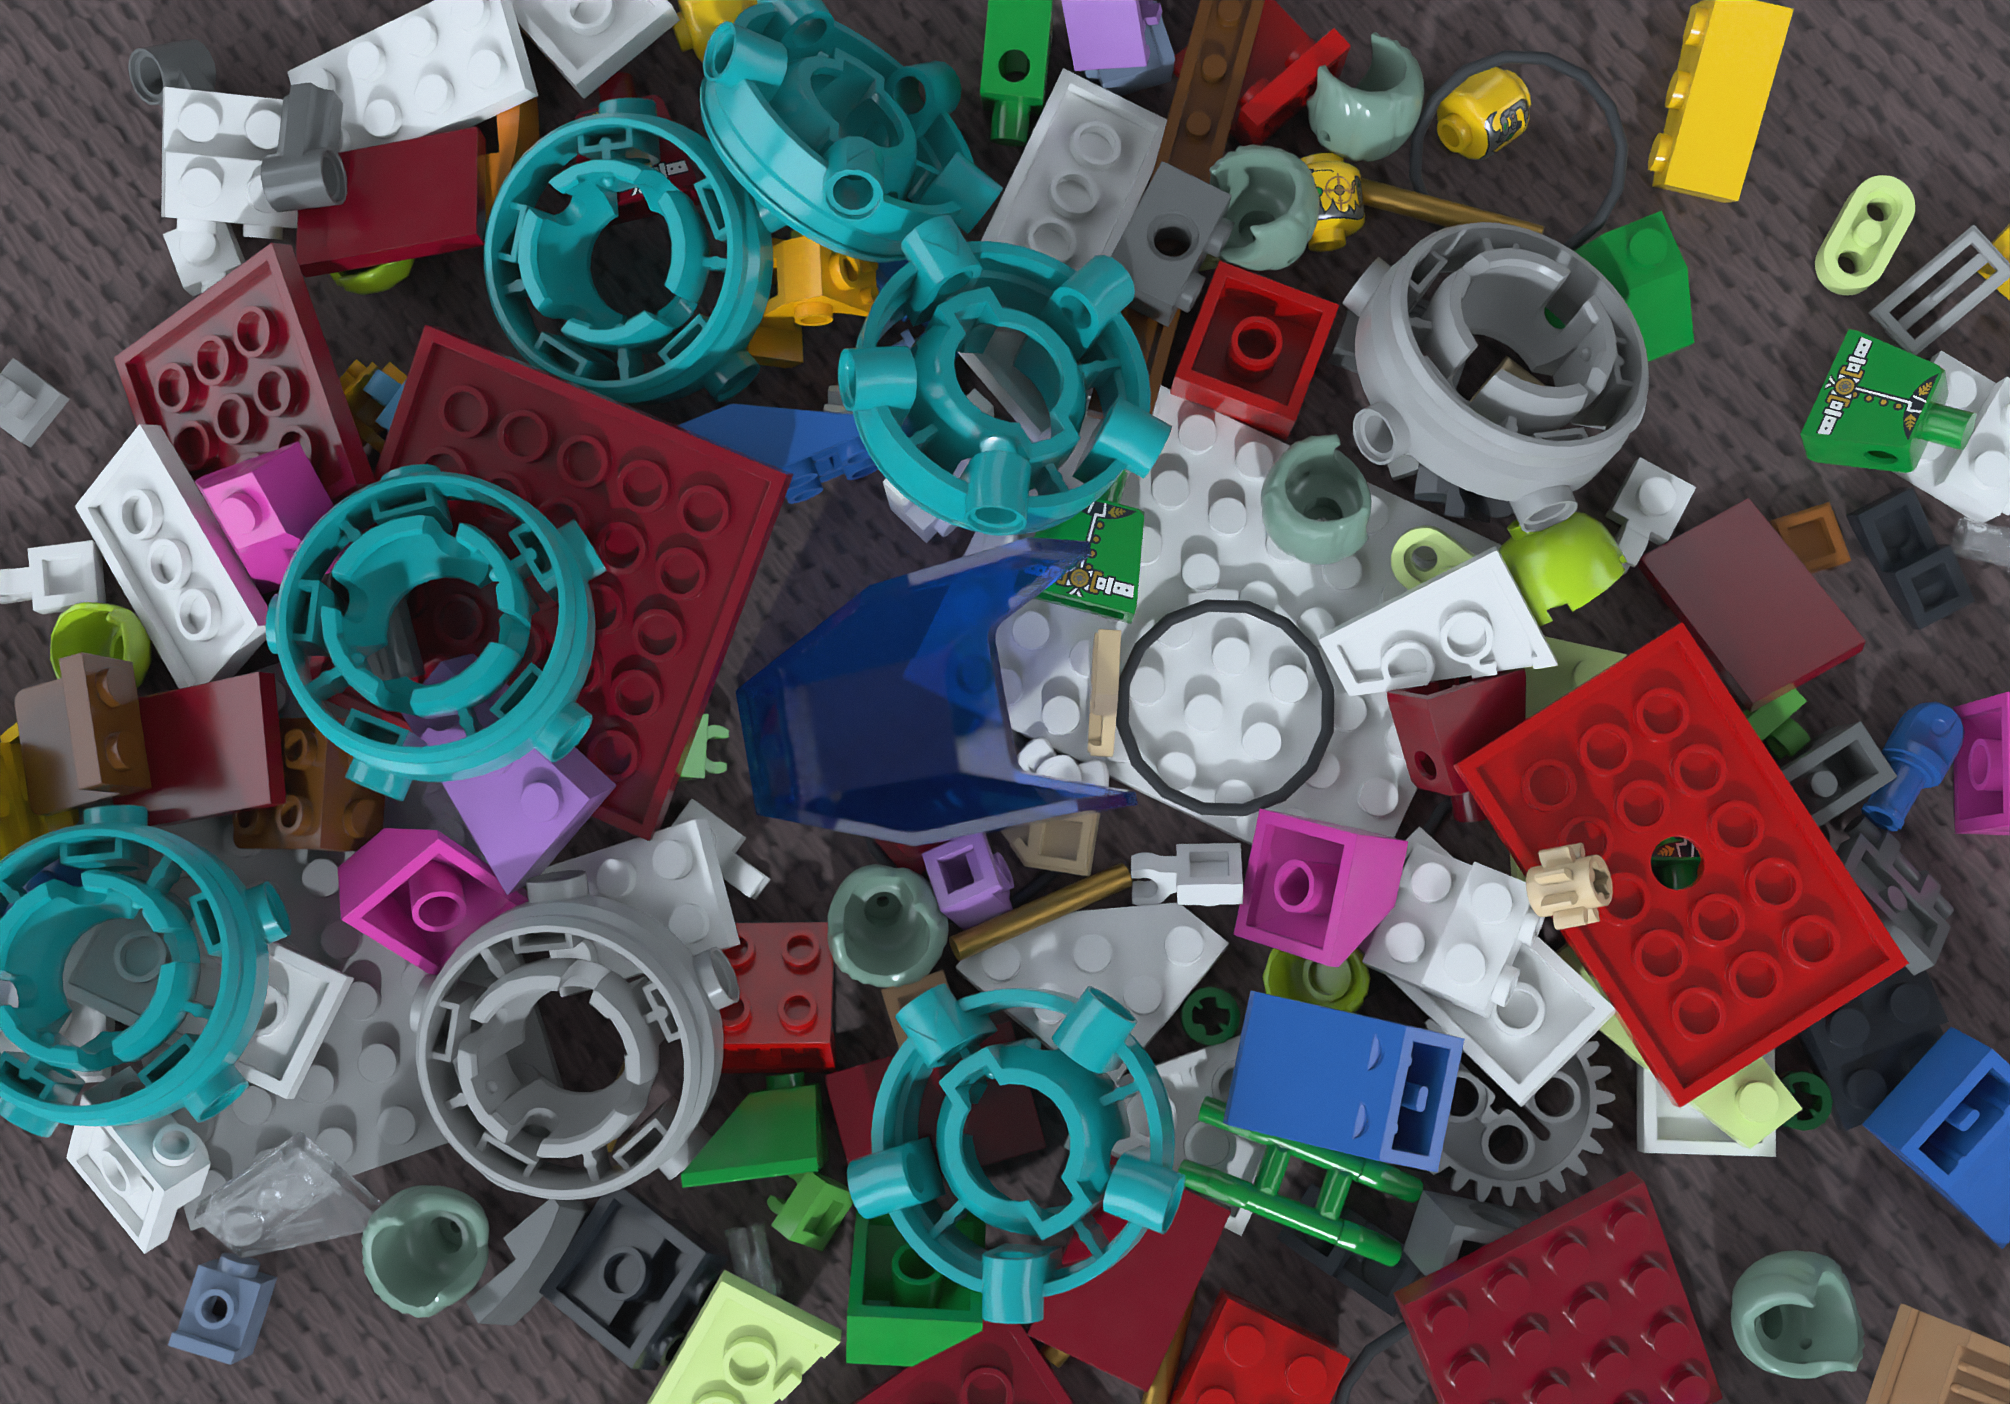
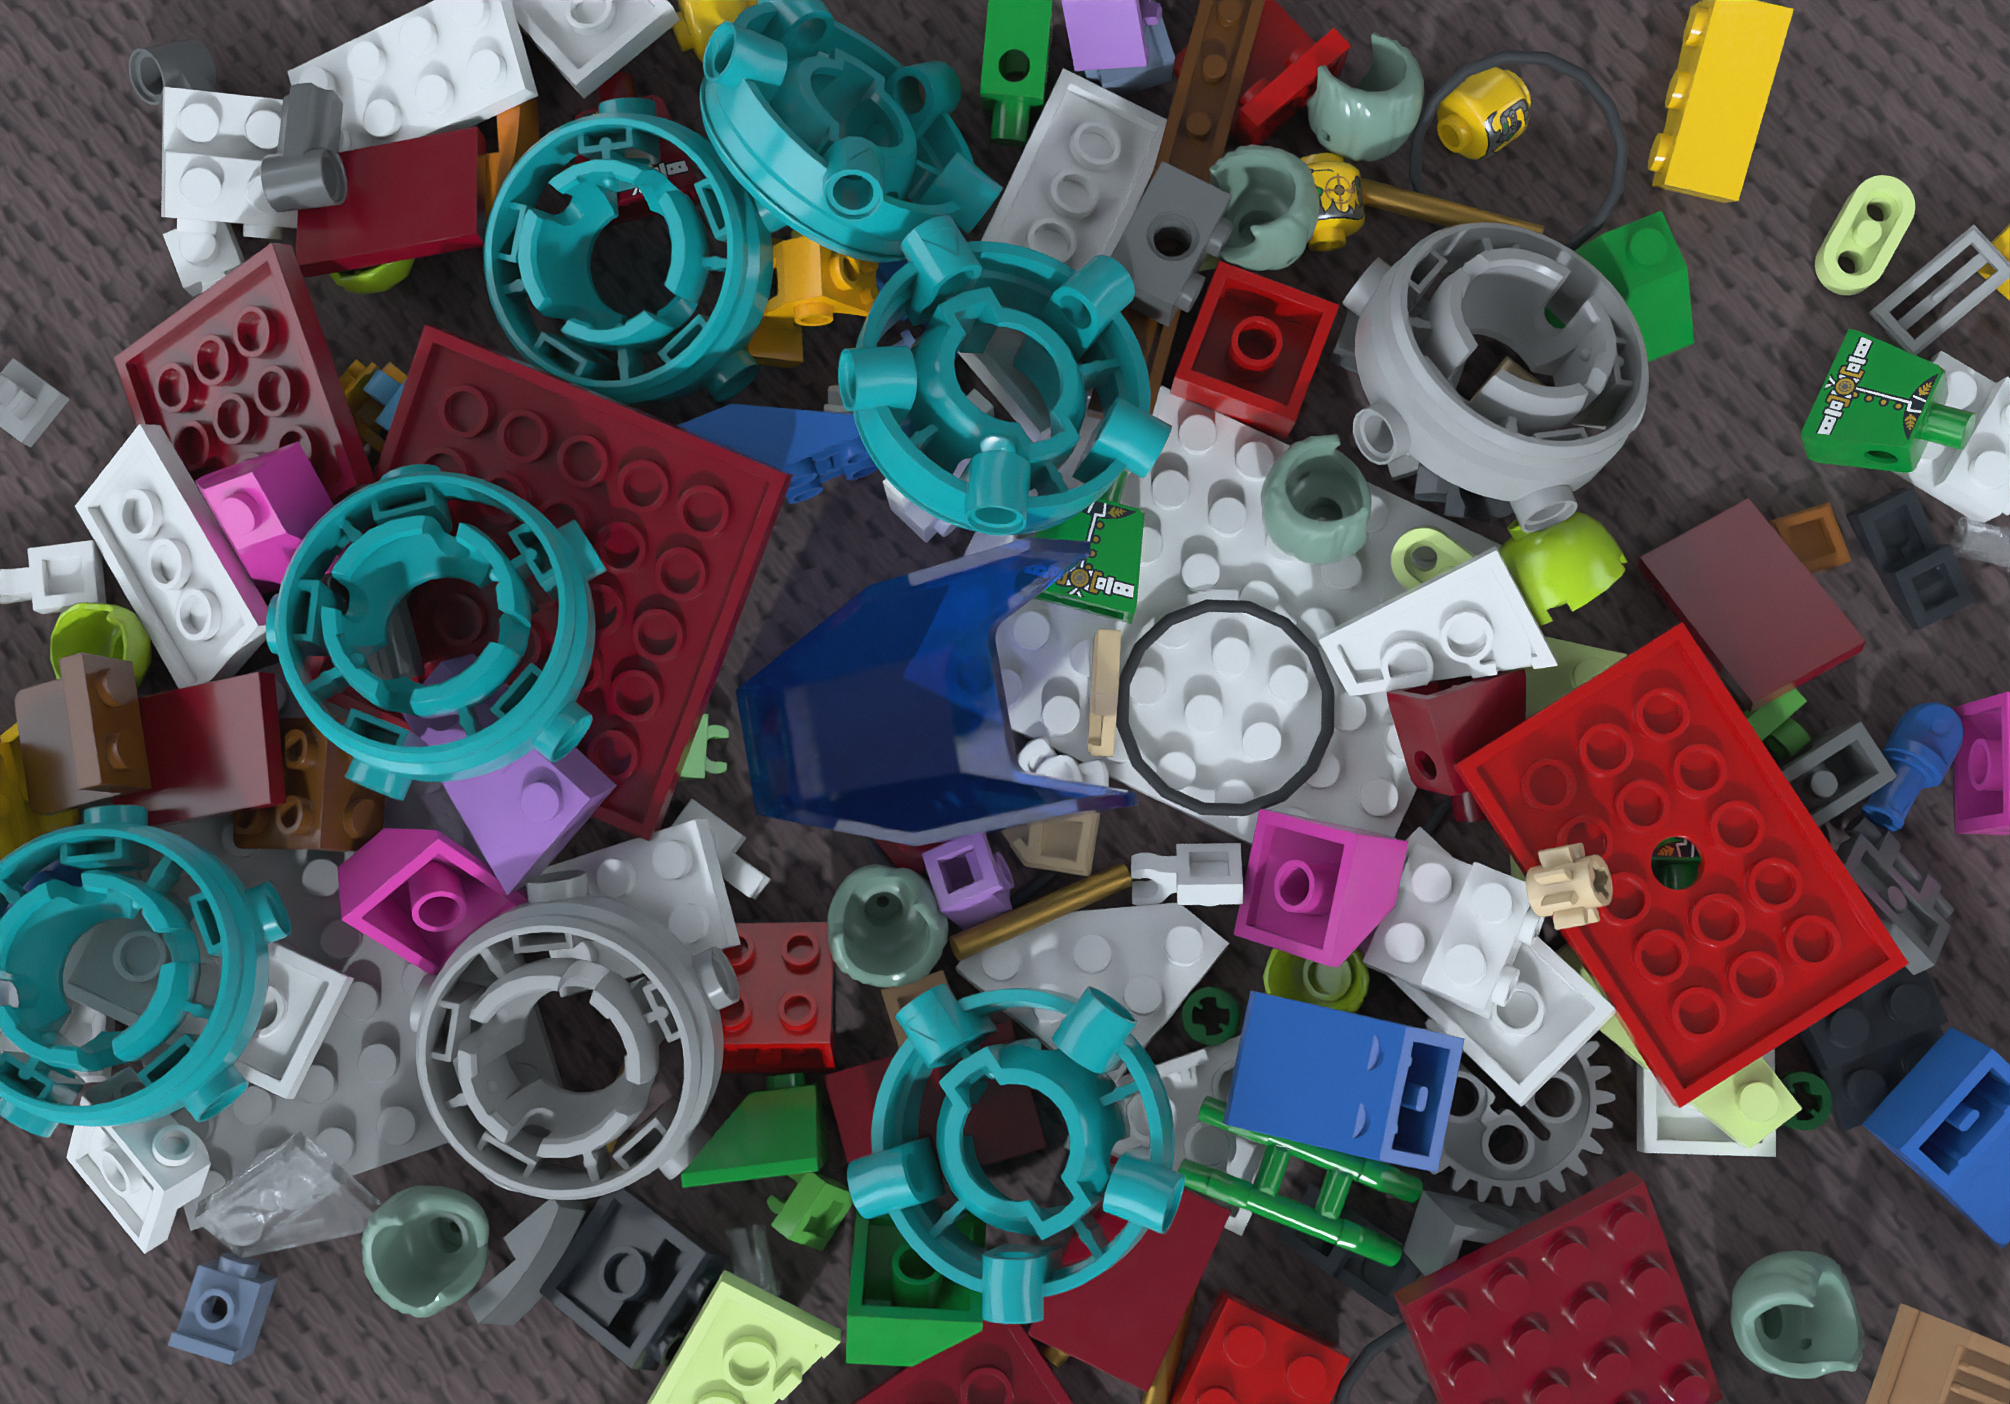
(1647, 508): white plate -> none

